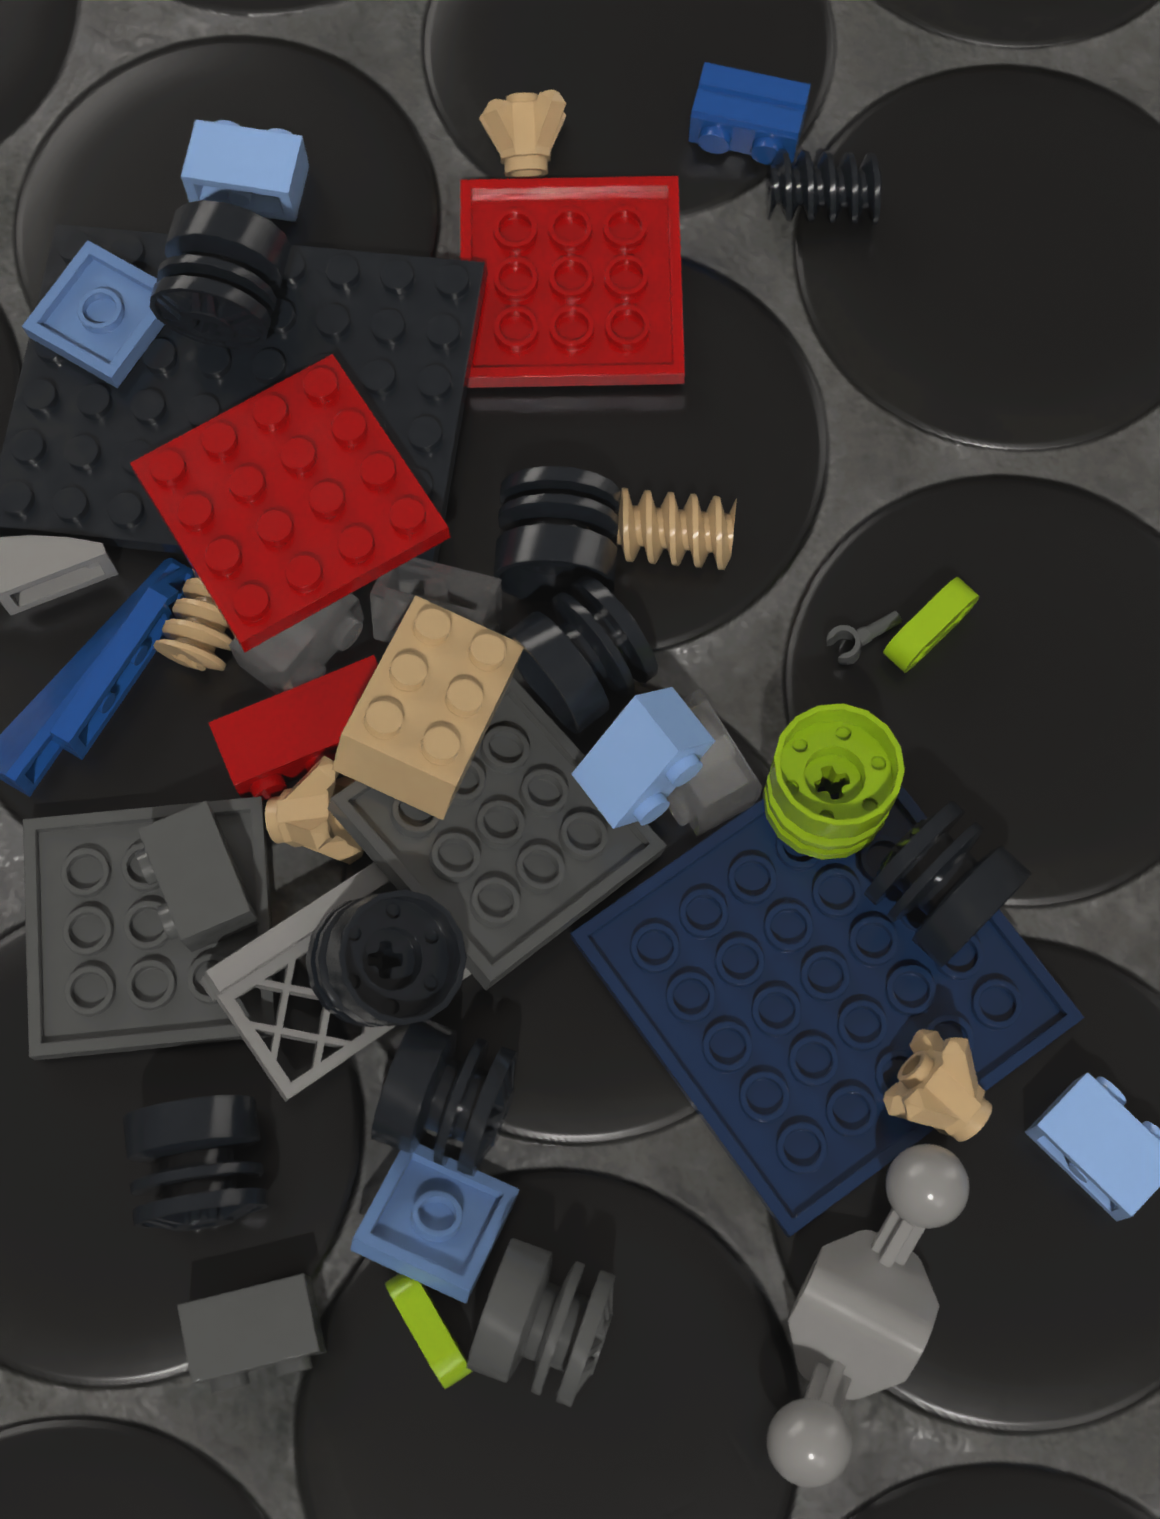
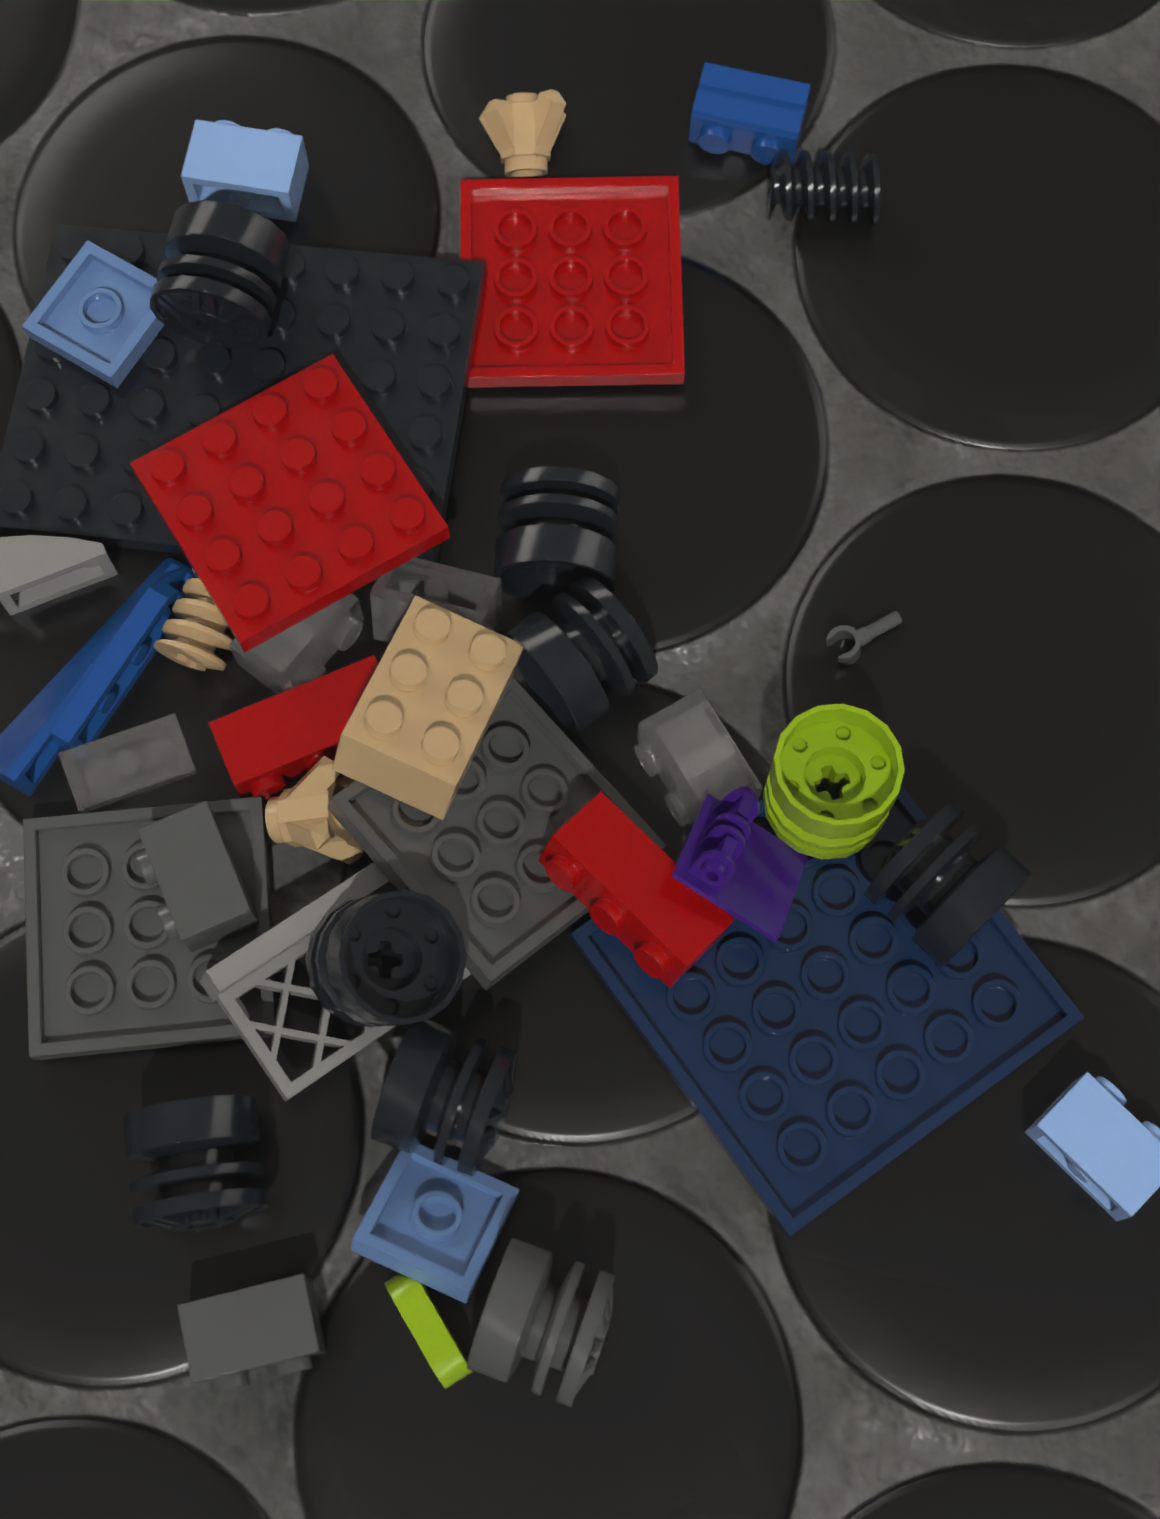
(127, 763): none -> clear brick
(631, 890): none -> red brick
(644, 758): light blue brick -> none
(675, 529): tan piece -> none
(740, 863): none -> dark purple hinge
(864, 1316): light grey piece -> none
(931, 624): lime beam -> none
(940, 1087): tan rock -> none

